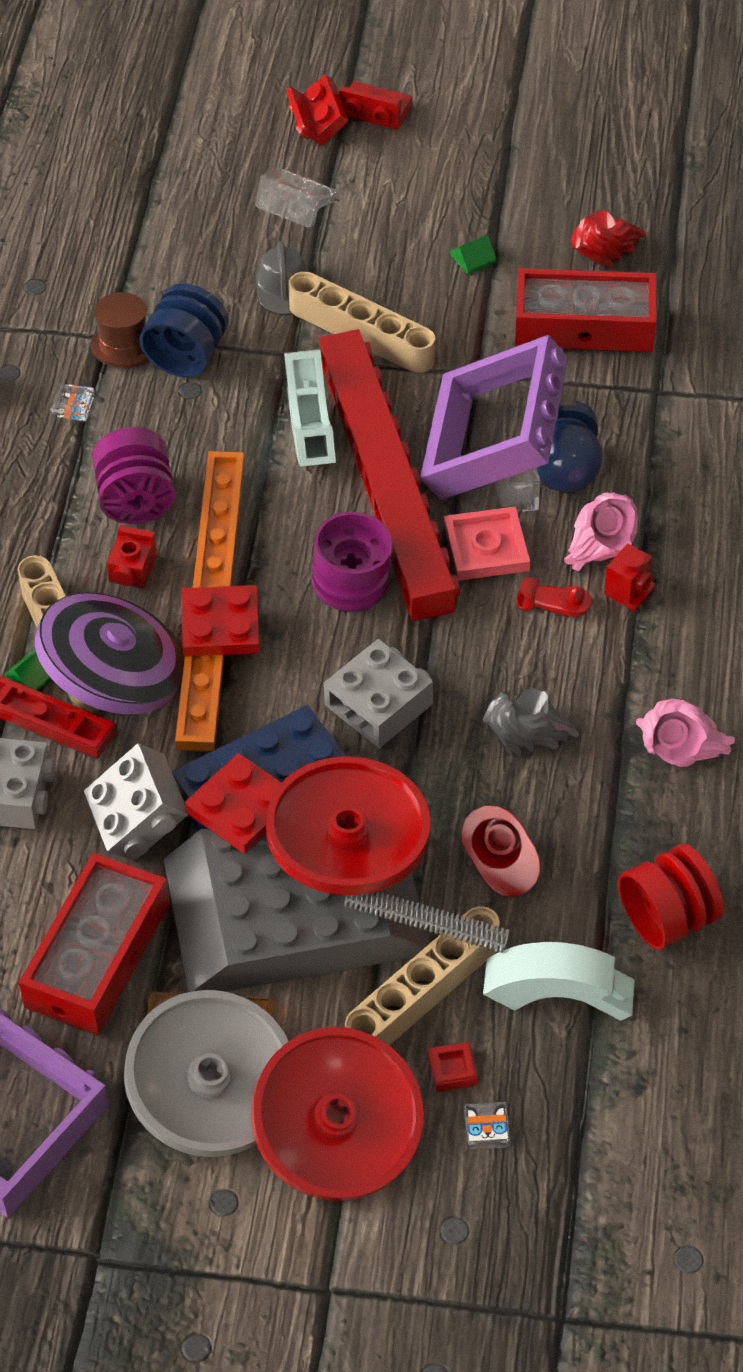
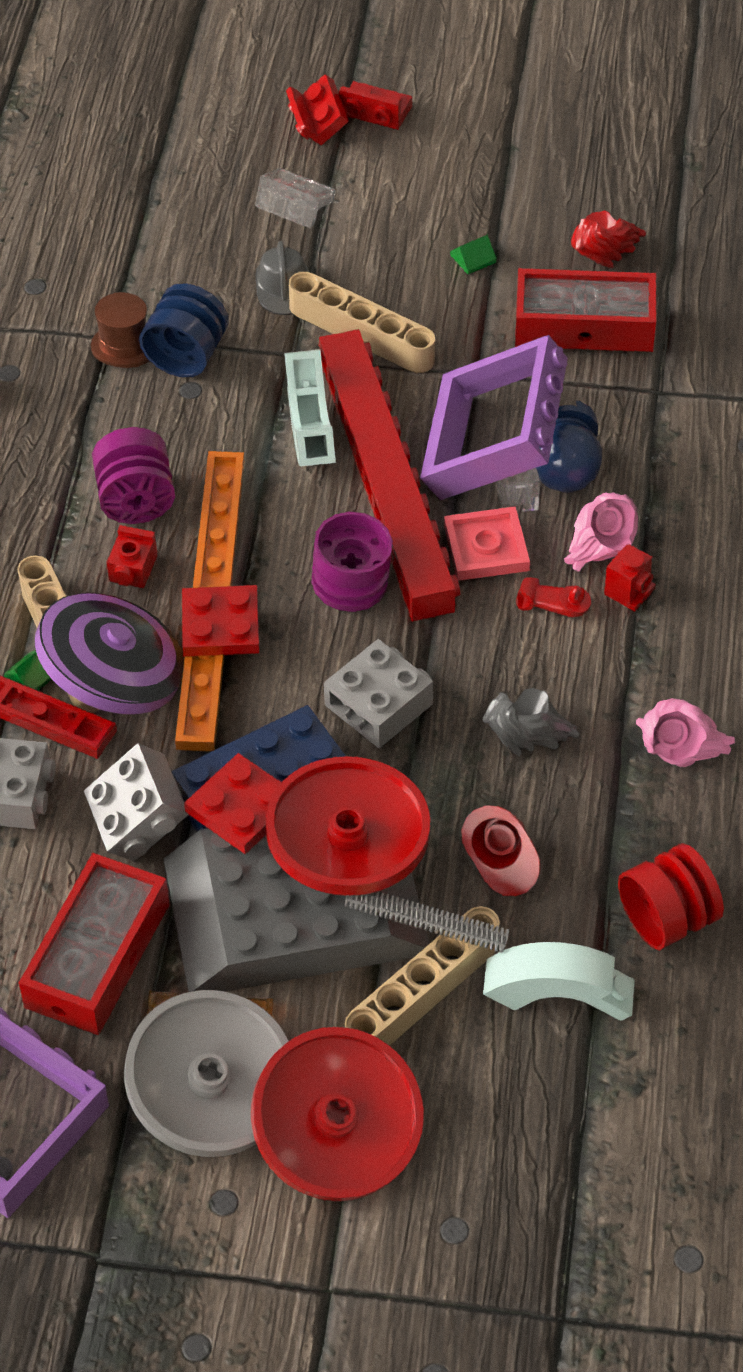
(72, 402): clear tile -> none
(452, 1066): red tile -> none
(486, 1125): tile -> none

